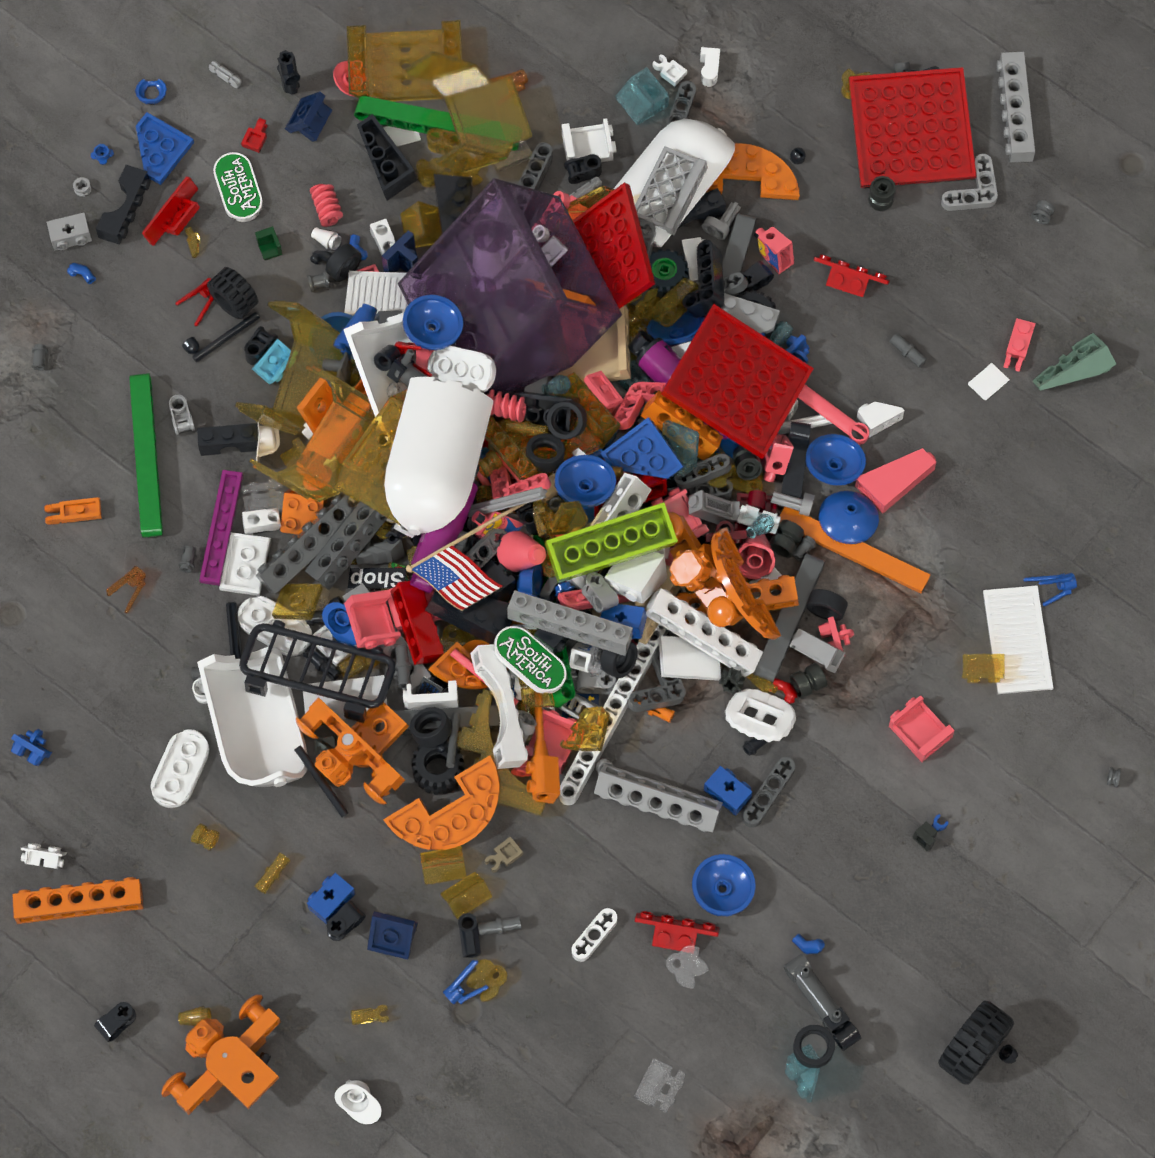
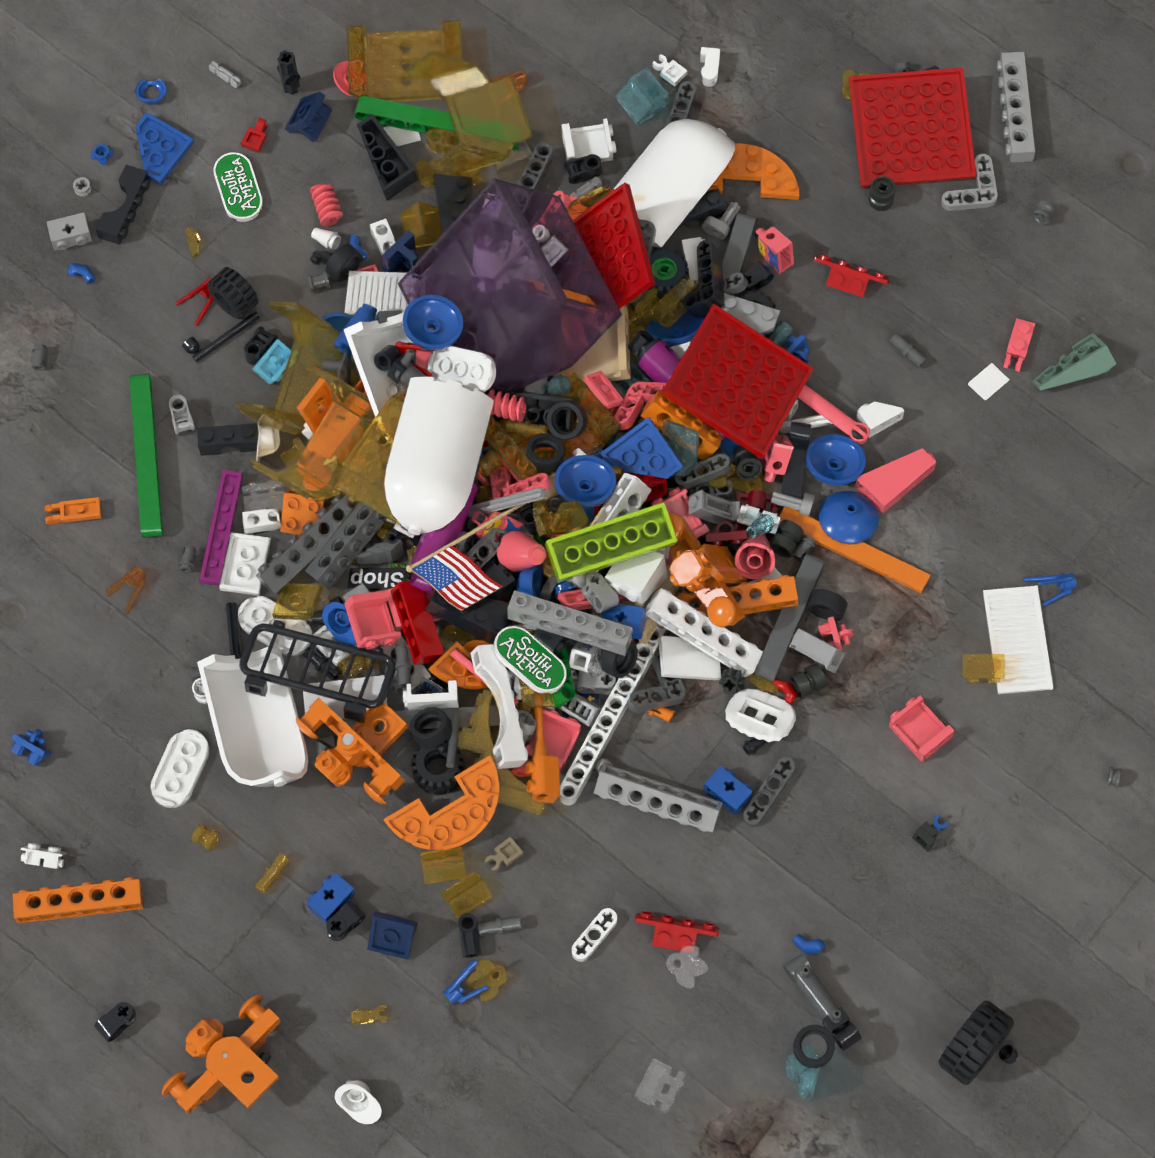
(174, 213): red bracket -> none
(194, 1016): clear yellow cone -> none
(268, 243): dark green panel -> none
(321, 781): black bar -> none
(588, 731): clear yellow slope -> none
(685, 194): light grey fence -> none
(724, 872): blue dish -> none
(727, 562): orange plate -> none
(795, 157): black hinge -> none

